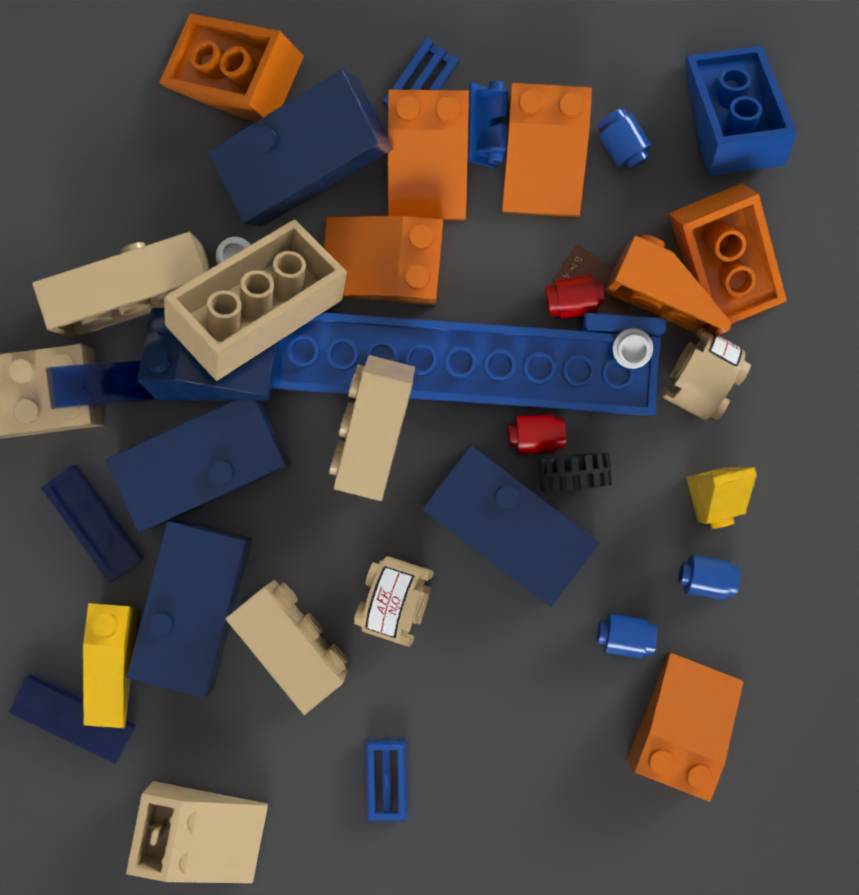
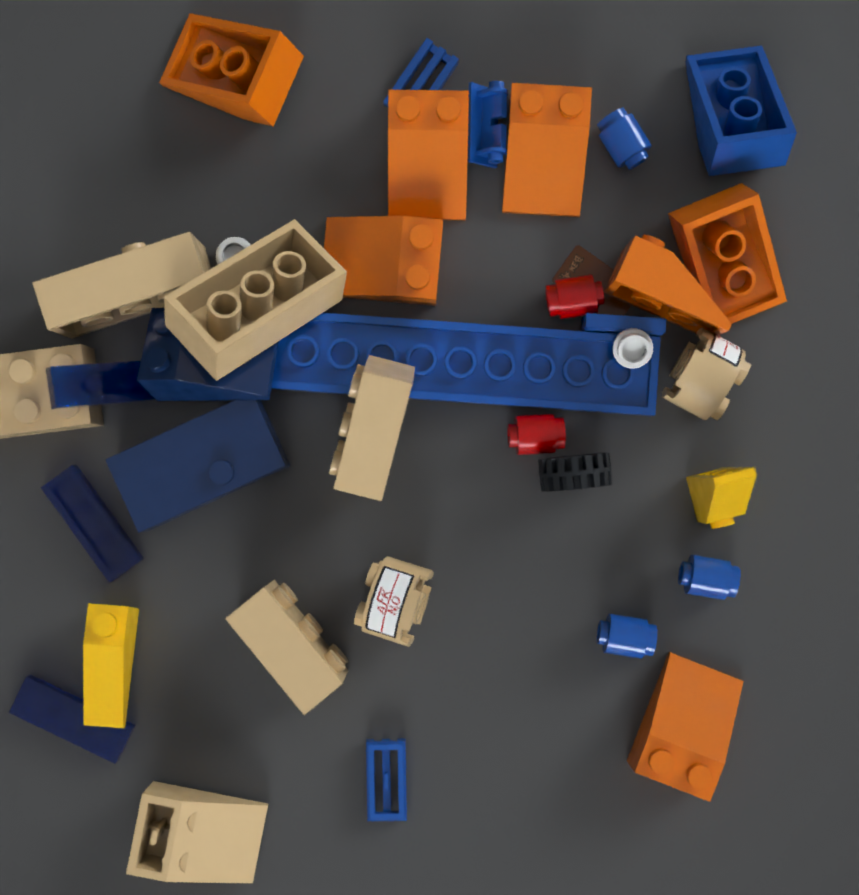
(187, 608): dark blue brick -> none
(300, 149): dark blue brick -> none
(510, 525): dark blue brick -> none

